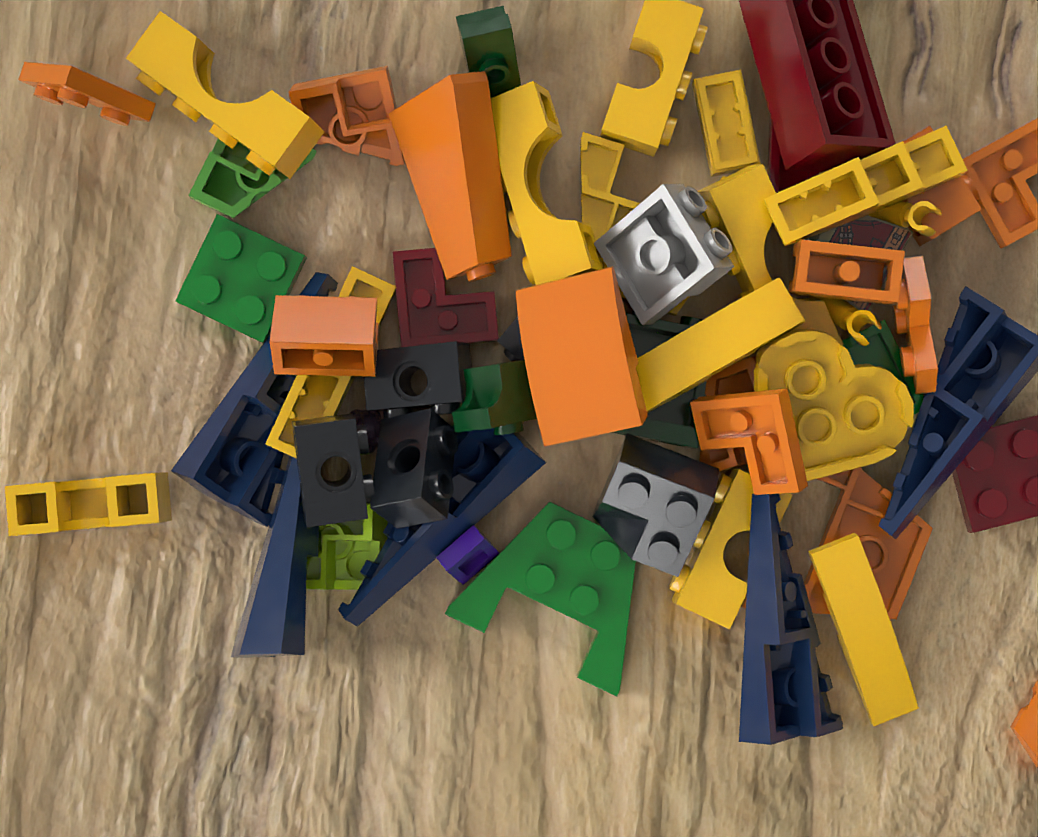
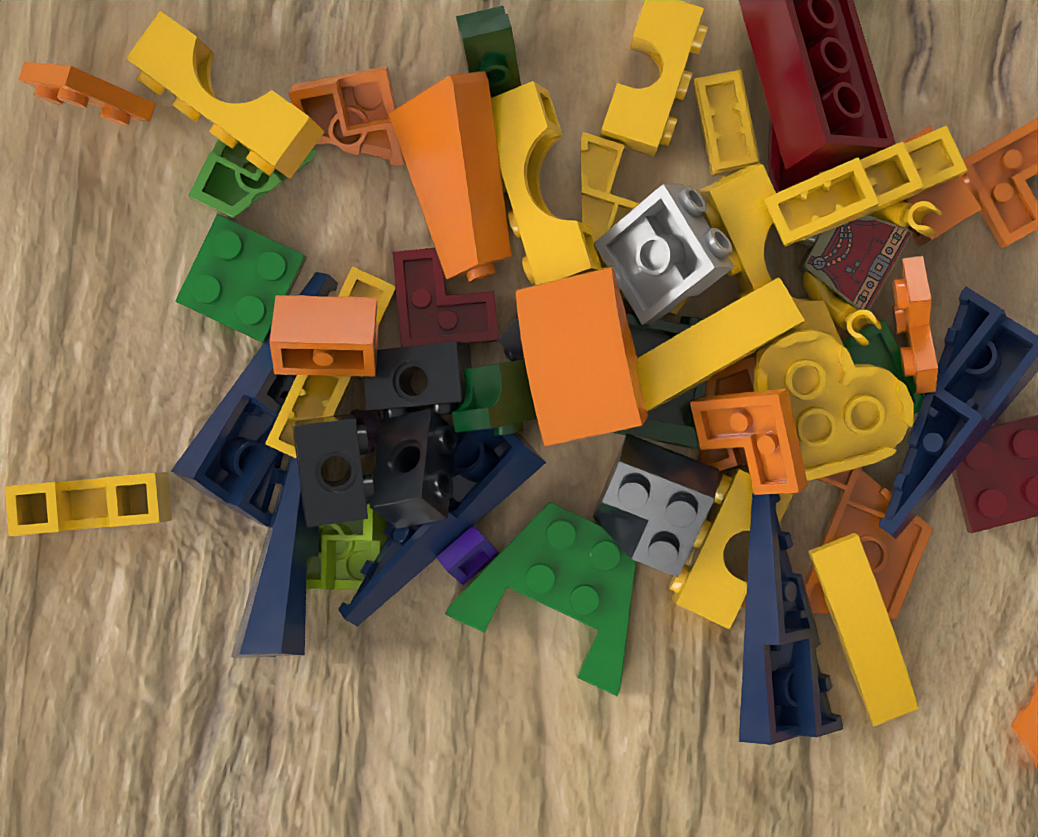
(846, 272): orange brick -> none

